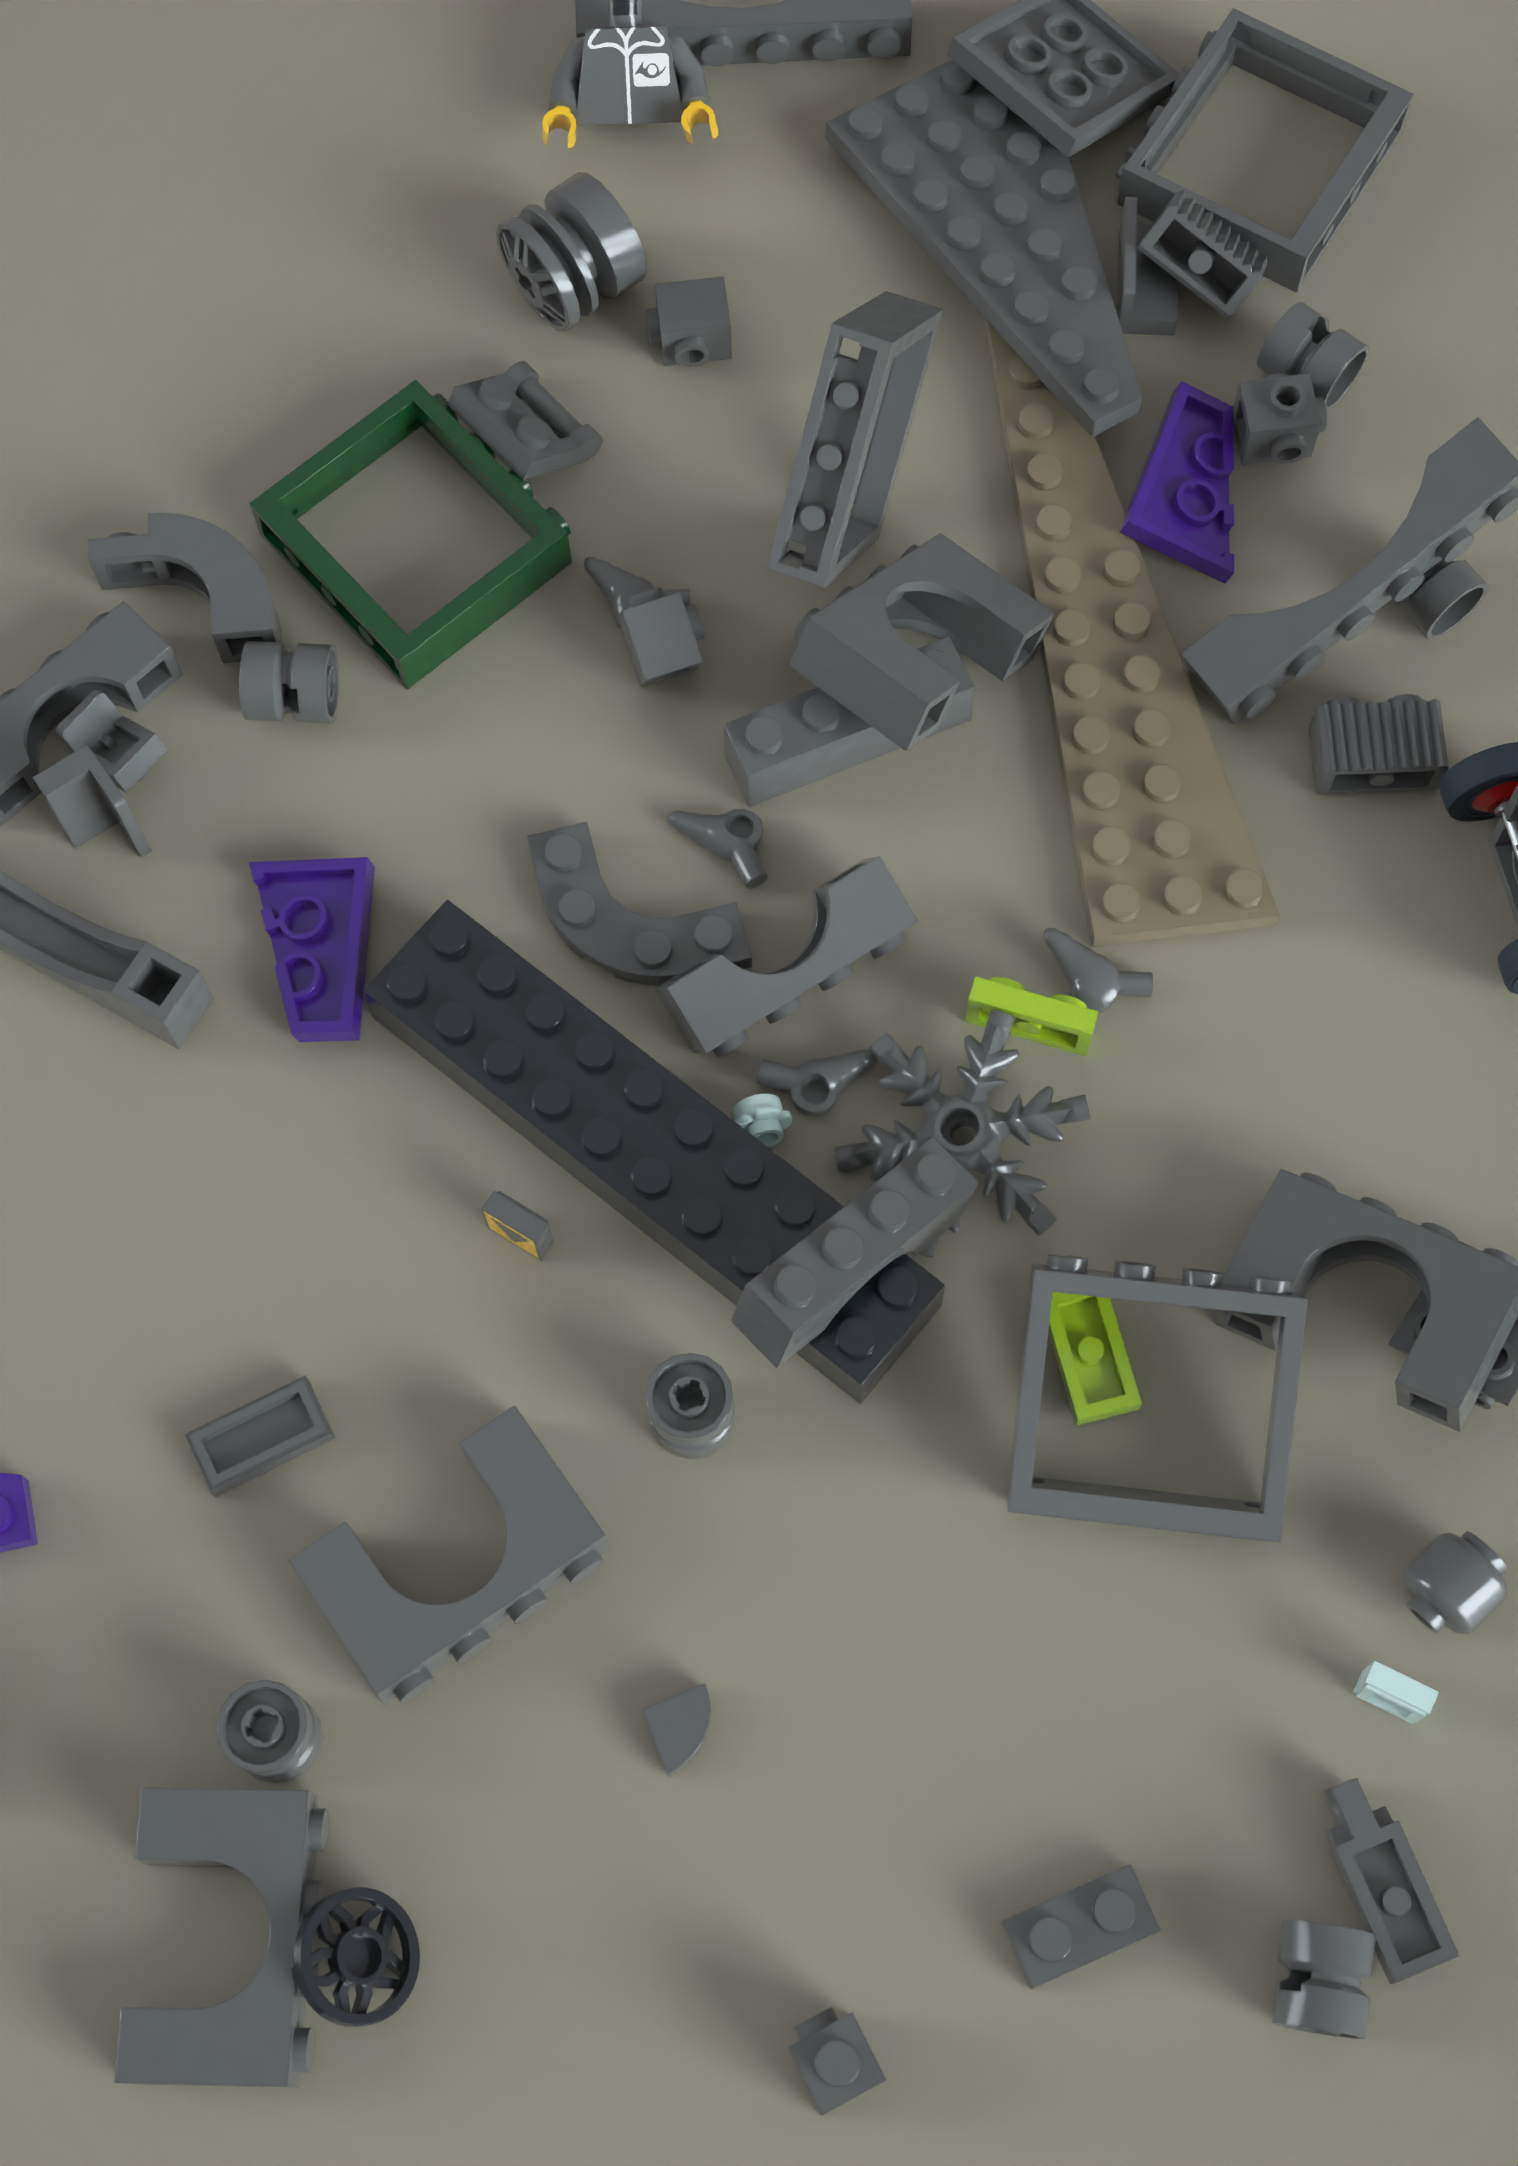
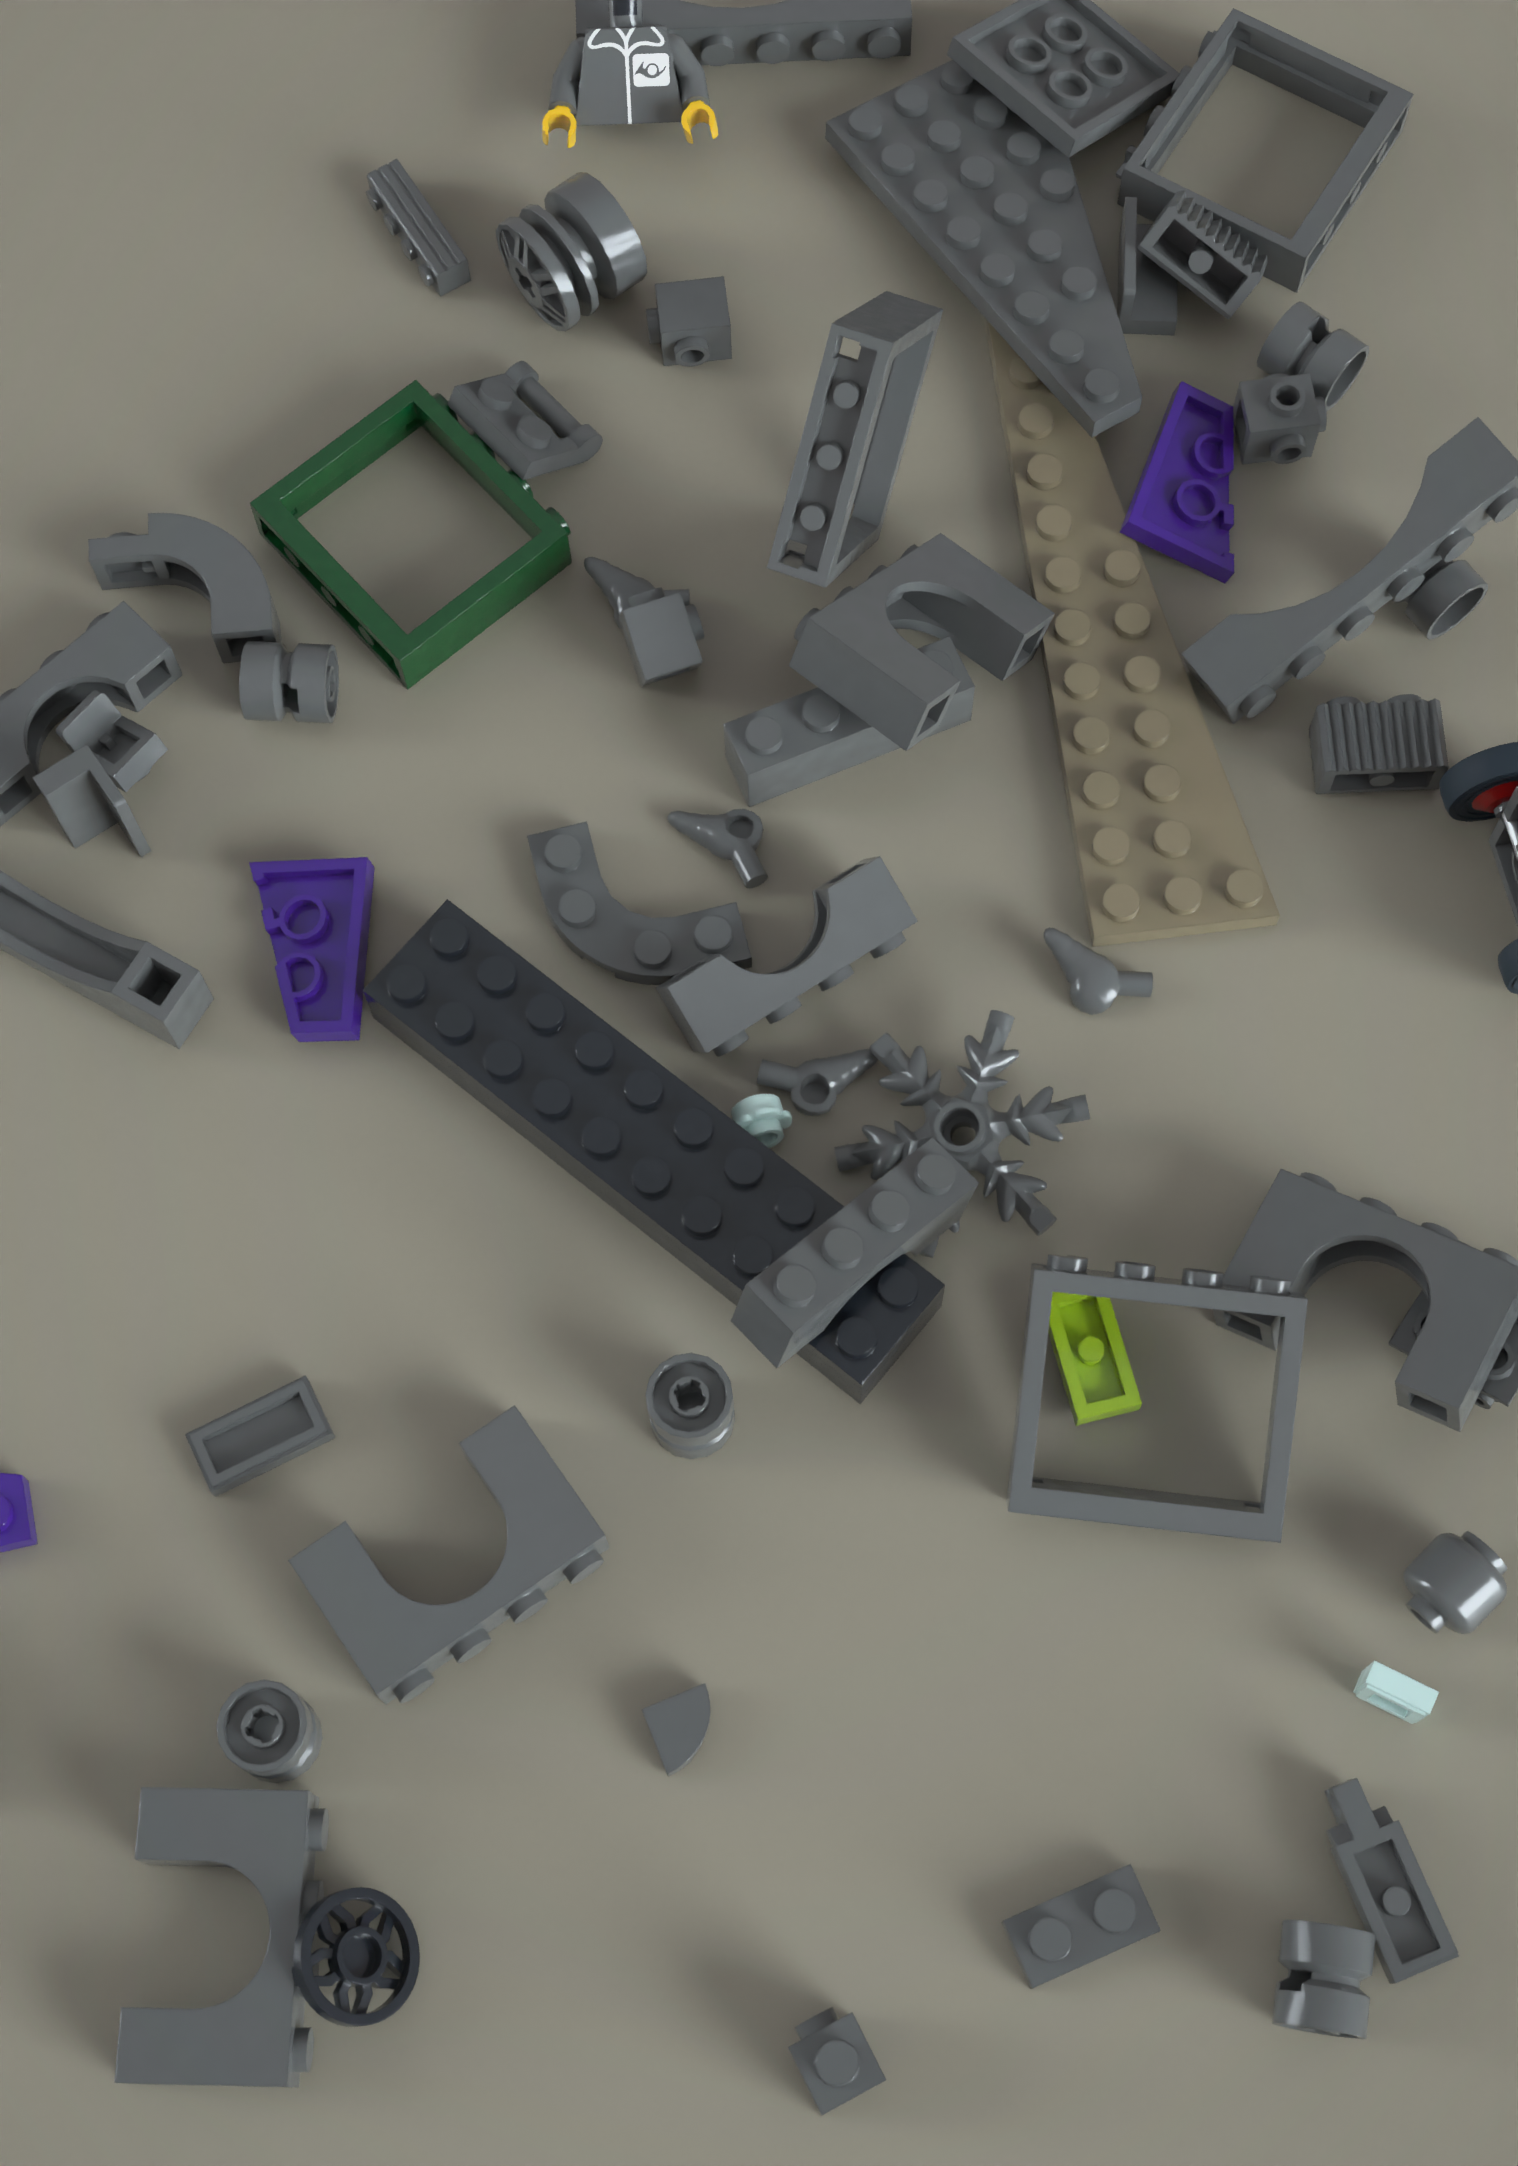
(418, 227): none -> dark grey piece
(518, 1224): dark grey tile -> none
(1051, 1021): lime plate -> none

